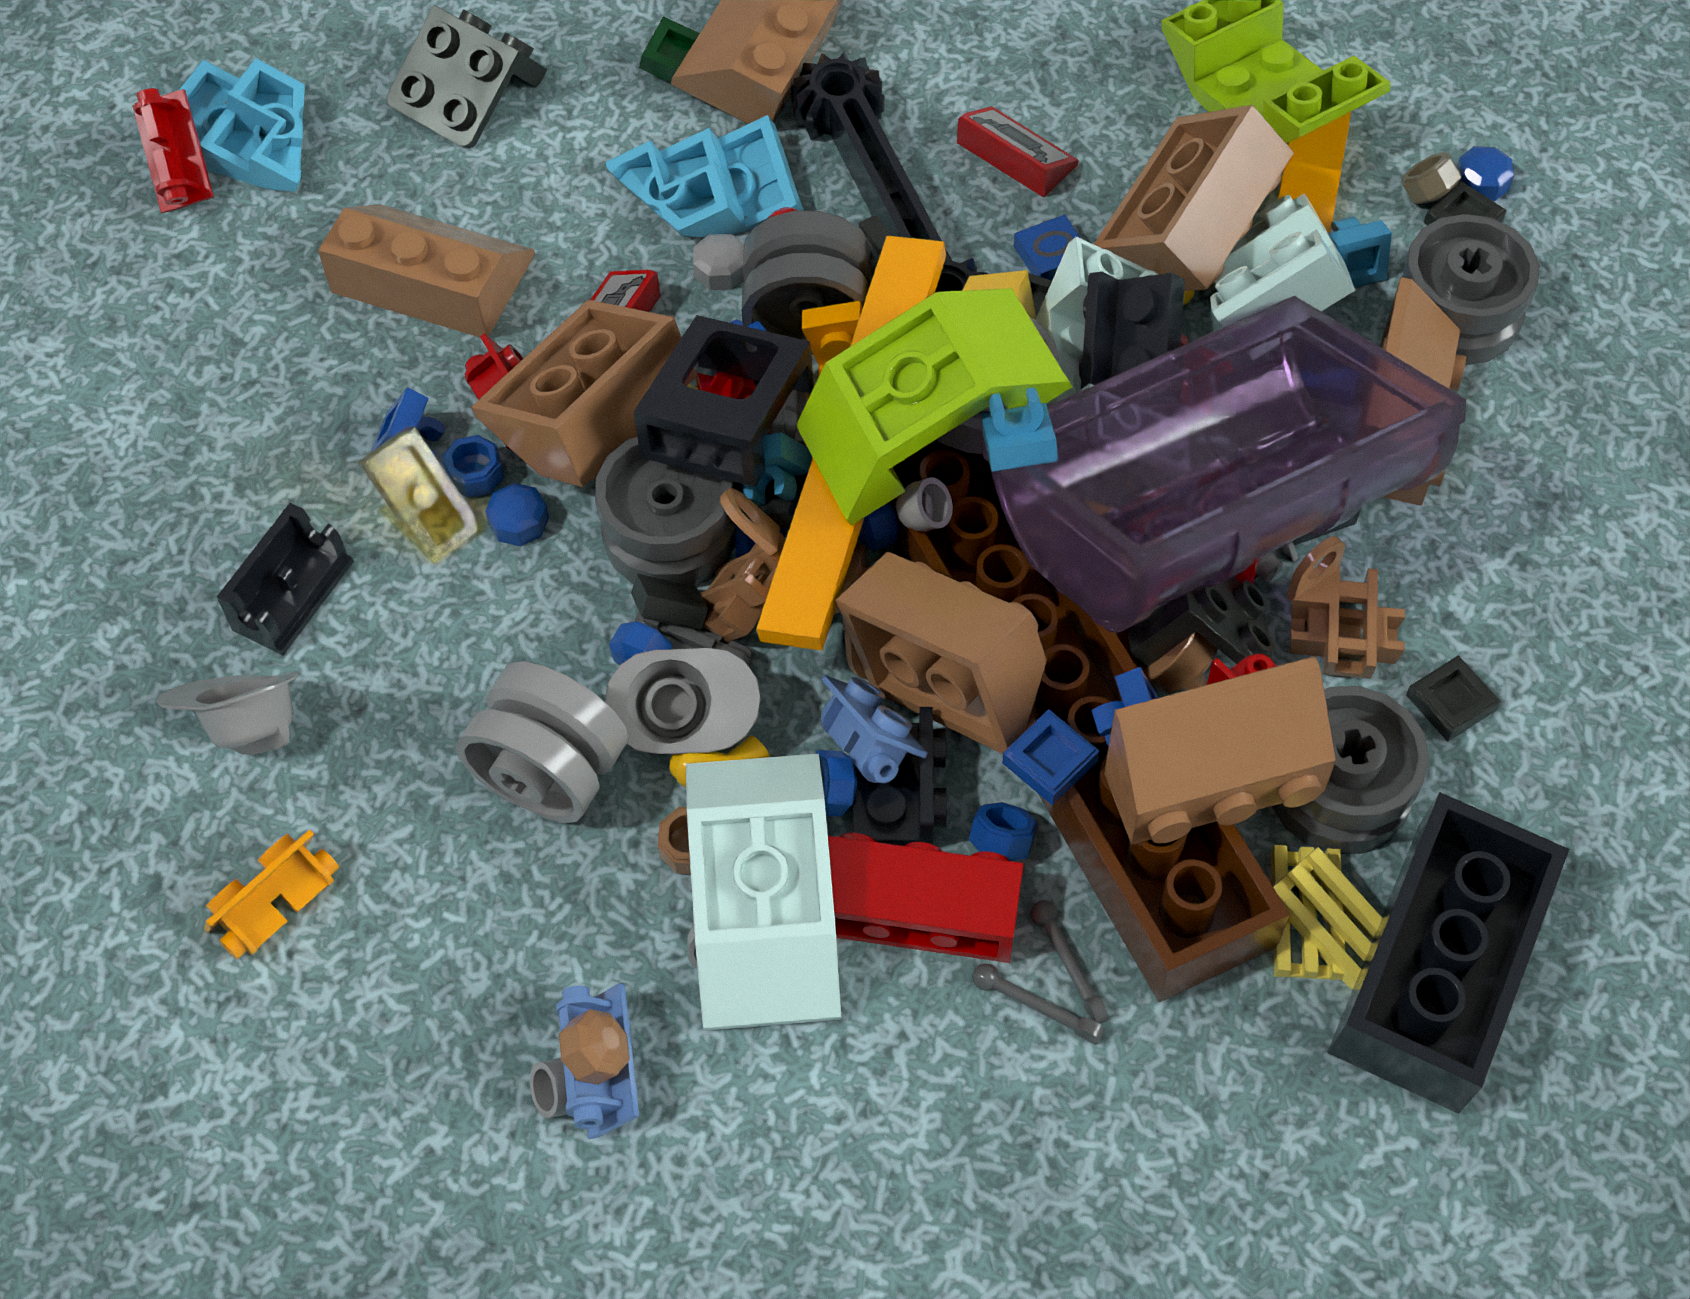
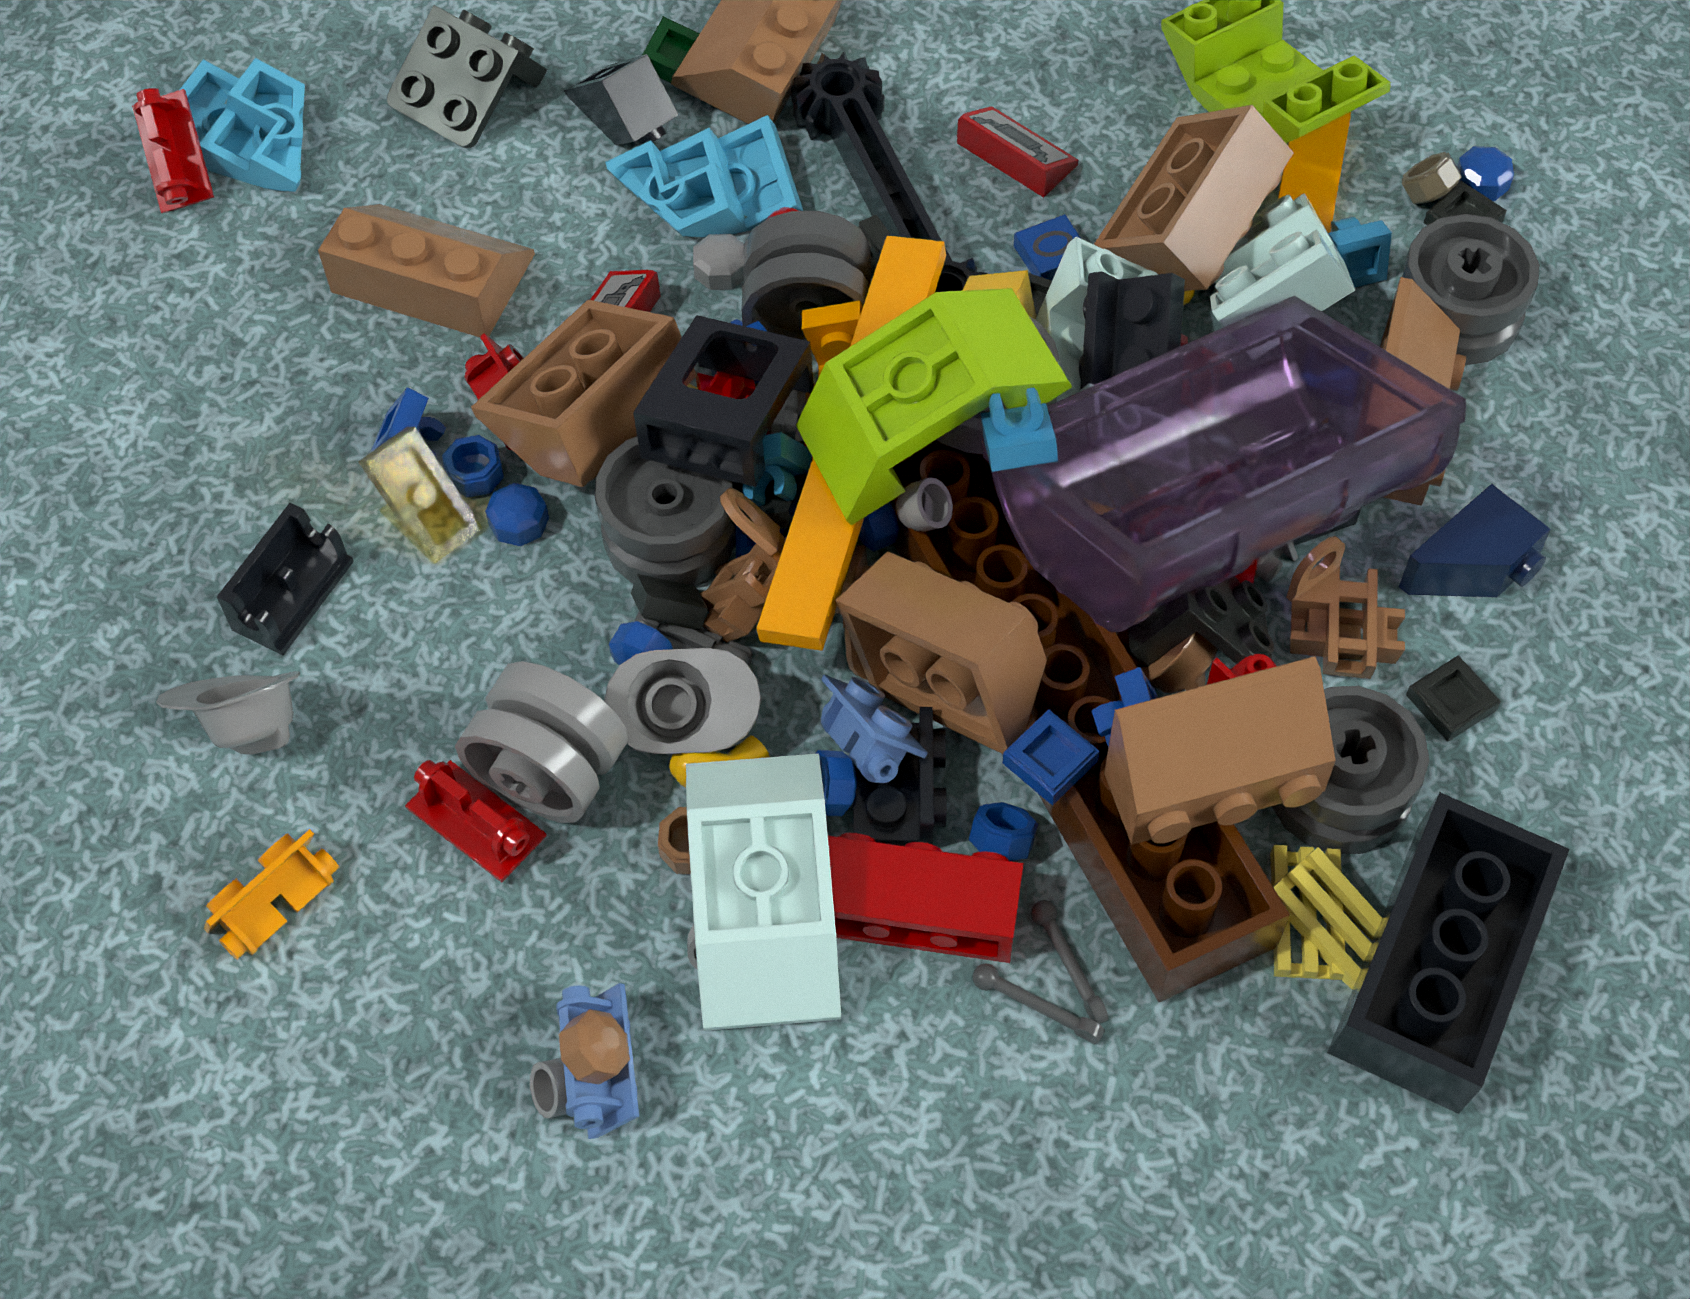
(473, 818): none -> red hinge
(625, 101): none -> slope
(1478, 550): none -> dark blue slope

